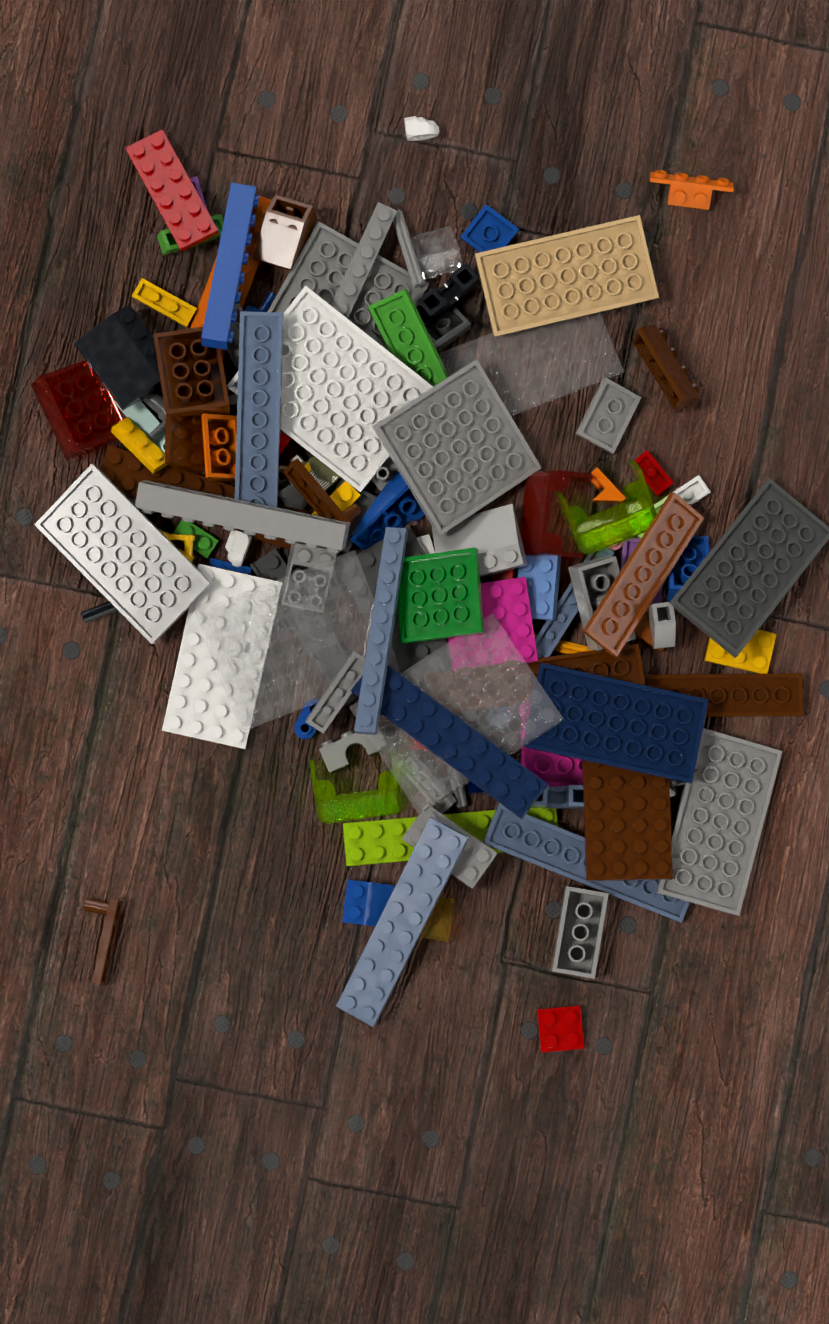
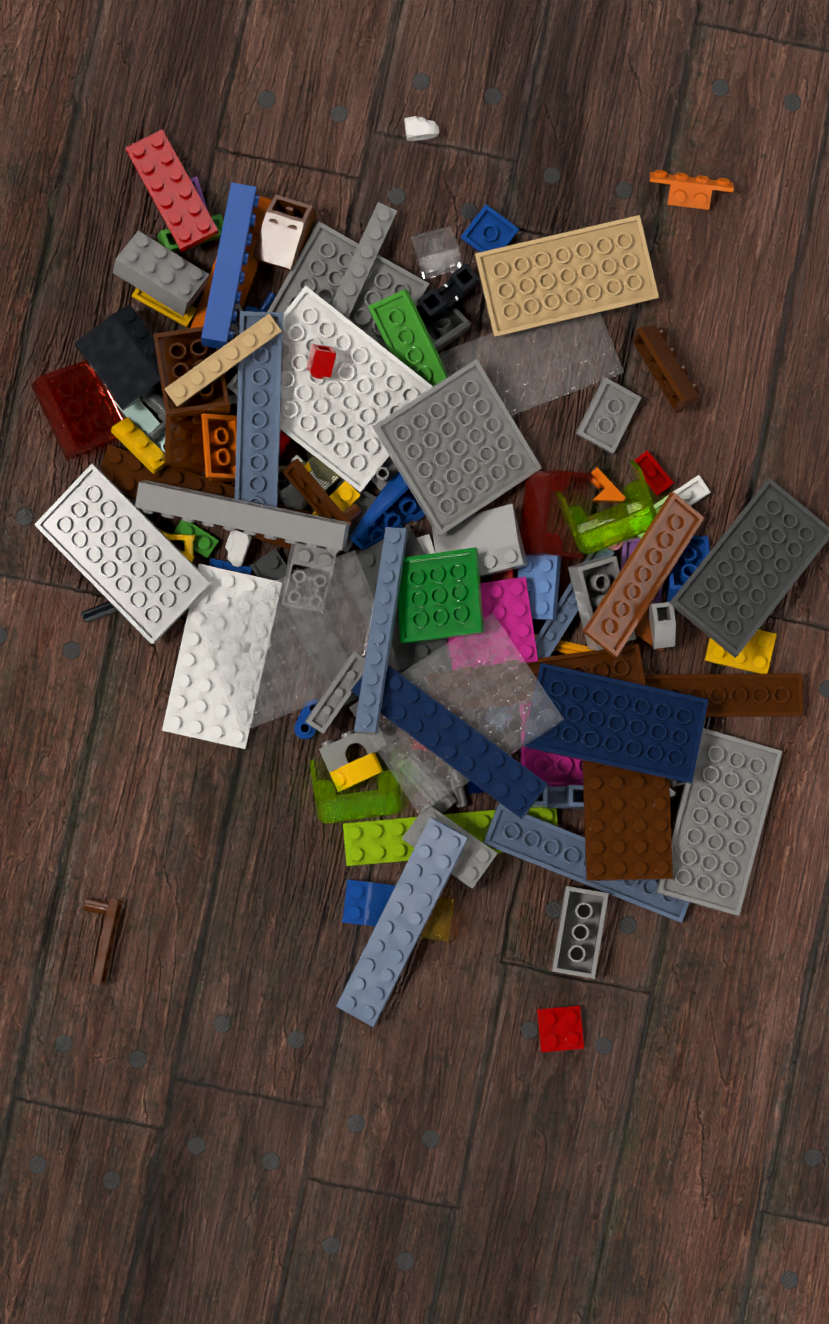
(160, 273): none -> light grey brick
(223, 360): none -> tan plate
(321, 361): none -> red brick
(356, 772): none -> yellow slope
(408, 249): light grey axle -> none

